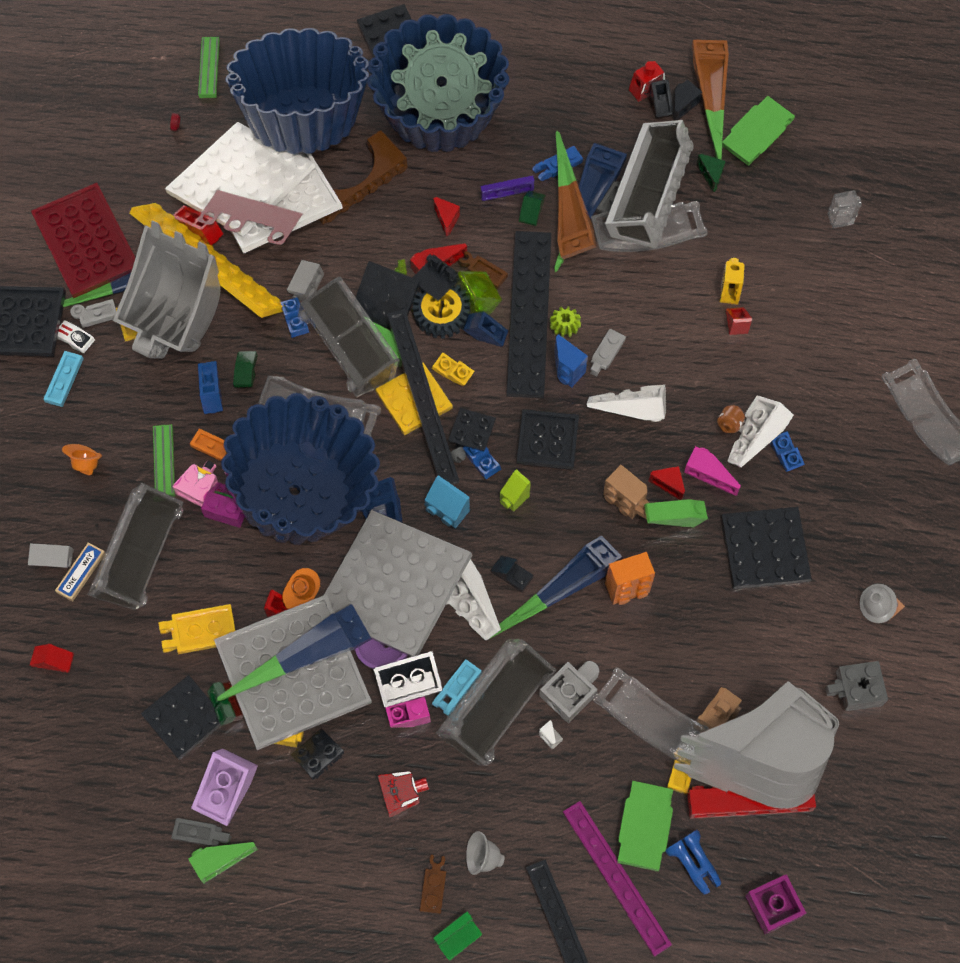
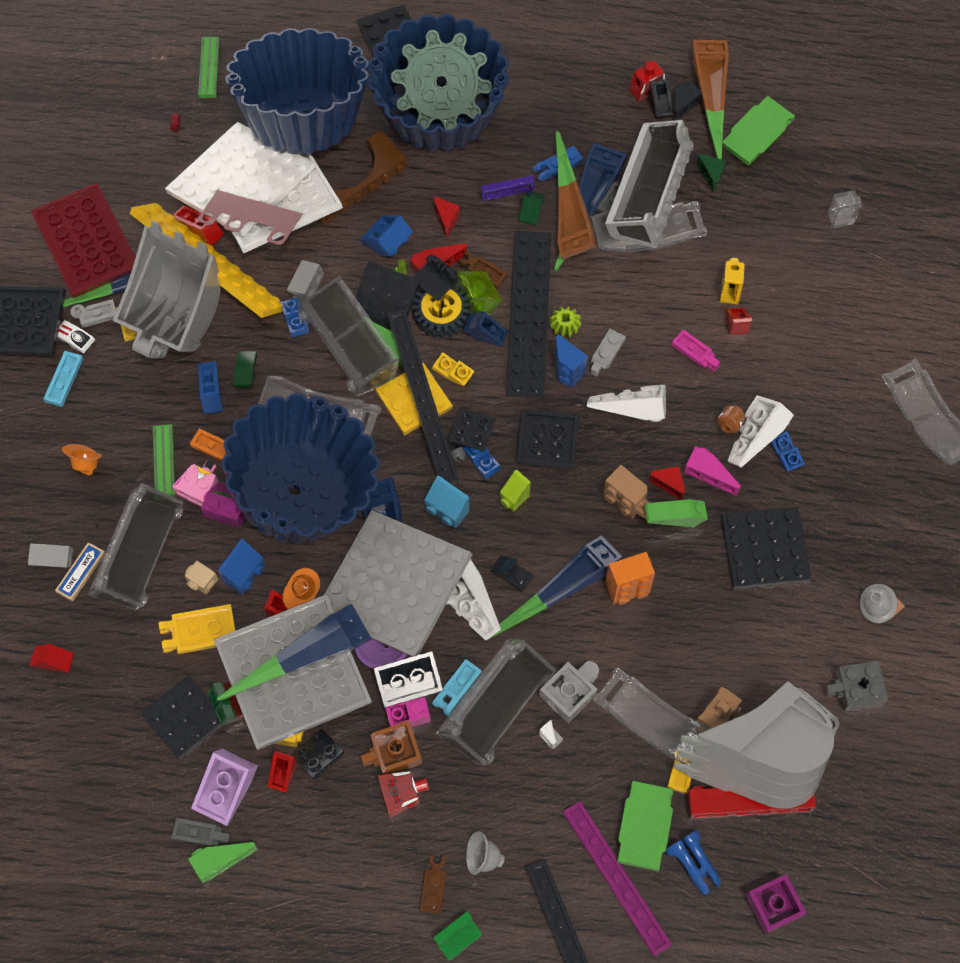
(200, 577): none -> tan brick
(241, 567): none -> blue slope
(281, 771): none -> red slope
(387, 235): none -> blue slope
(391, 761): none -> dark orange hinge
(695, 350): none -> dark pink hinge

